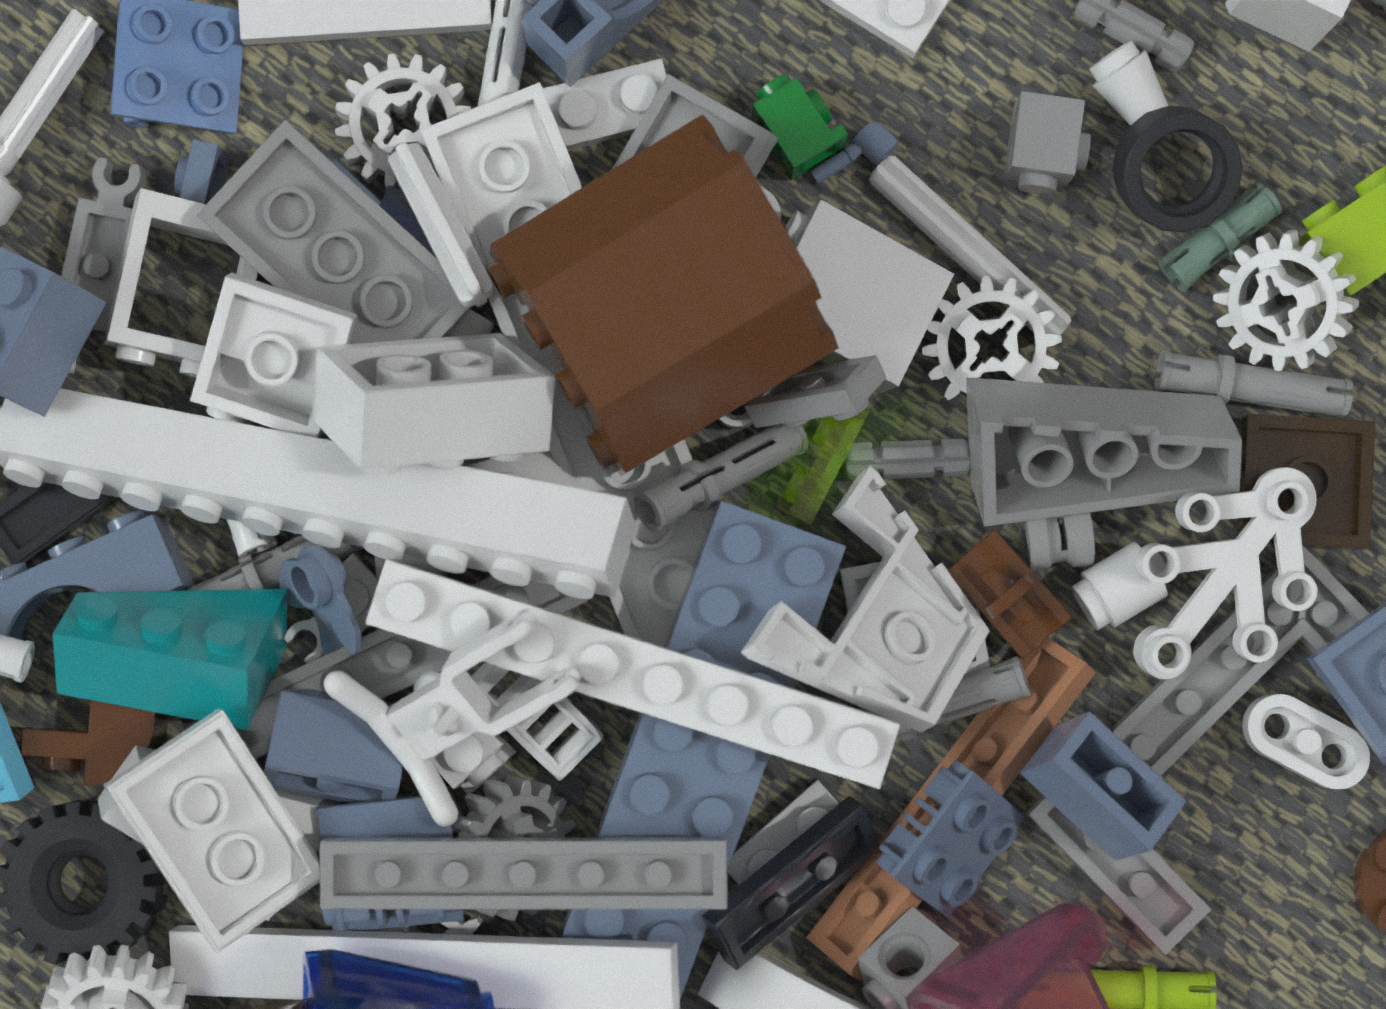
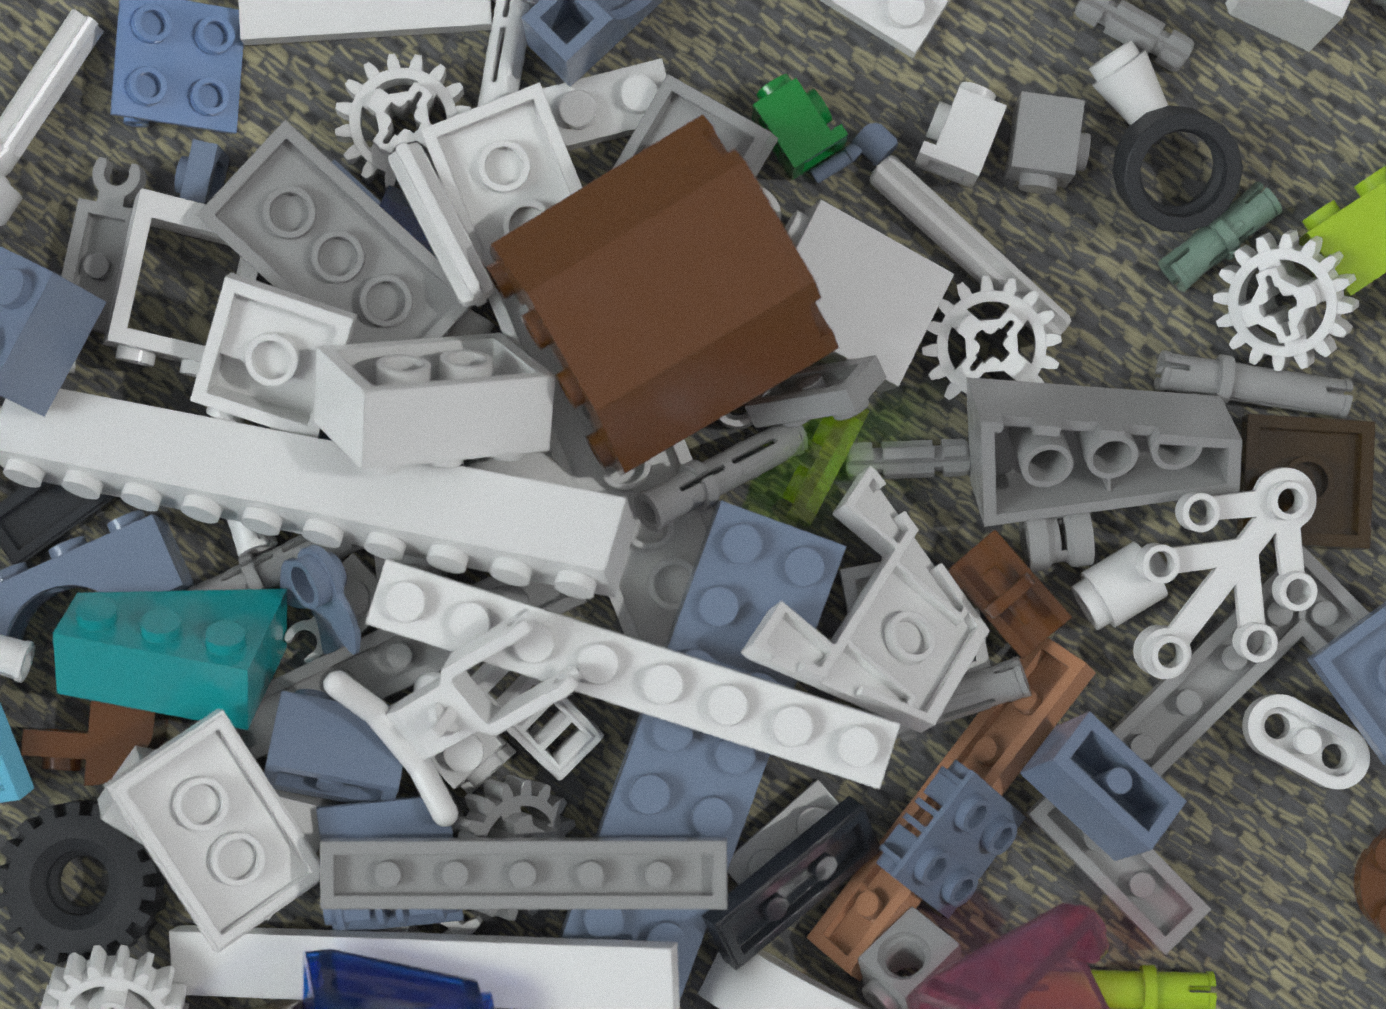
(962, 134): none -> white brick

